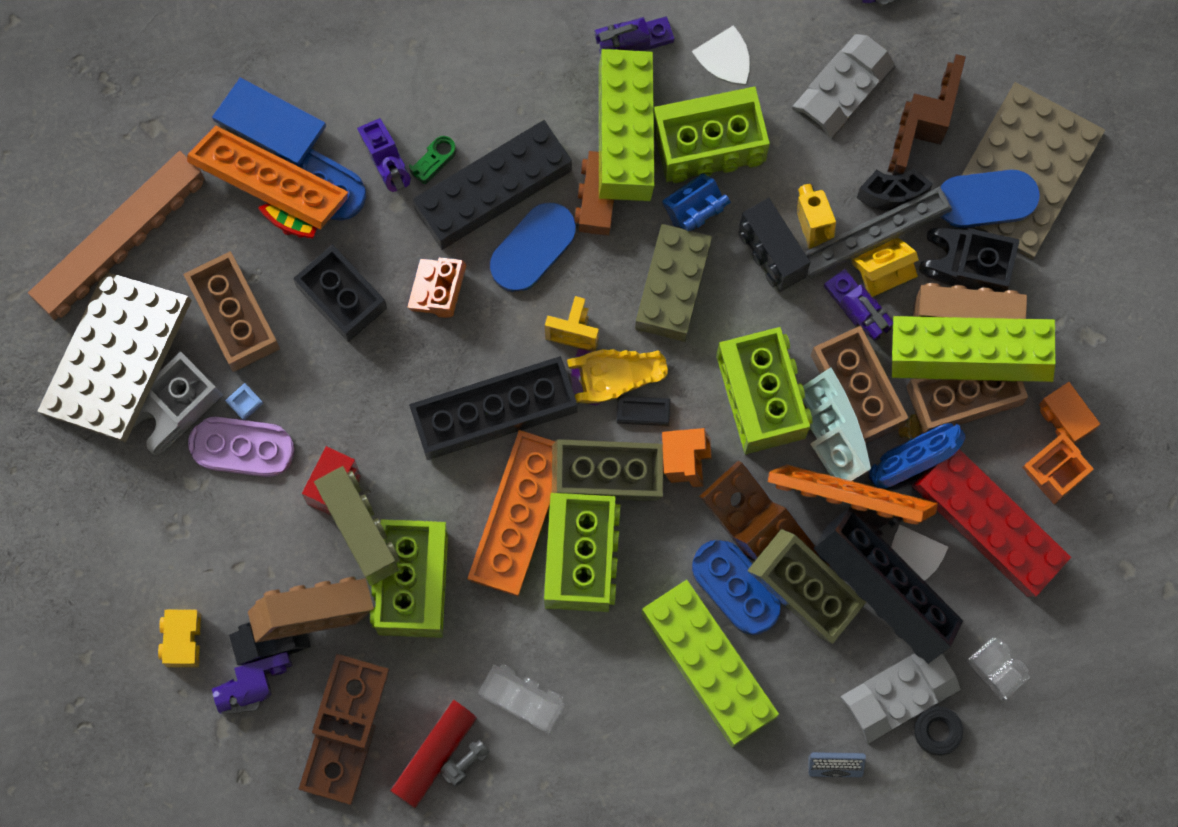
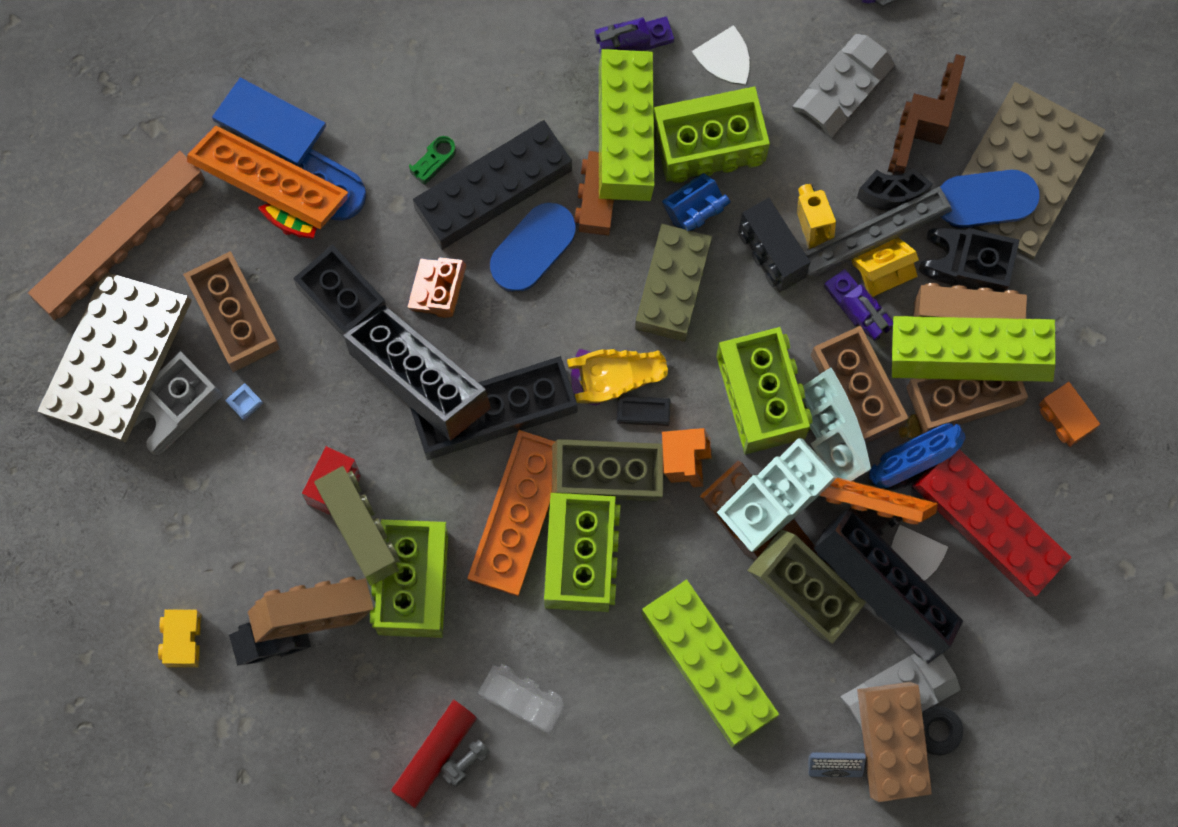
(241, 447): lavender tile -> none
(251, 685): dark purple plate -> none
(344, 729): reddish brown bracket -> none
(384, 155): dark purple plate -> none
(417, 372): none -> black brick
(575, 330): yellow bracket -> none
(724, 577): blue tile -> none
(776, 494): none -> light aqua slope
(894, 741): none -> medium nougat brick
(998, 668): clear brick -> none
(1058, 468): orange plate -> none

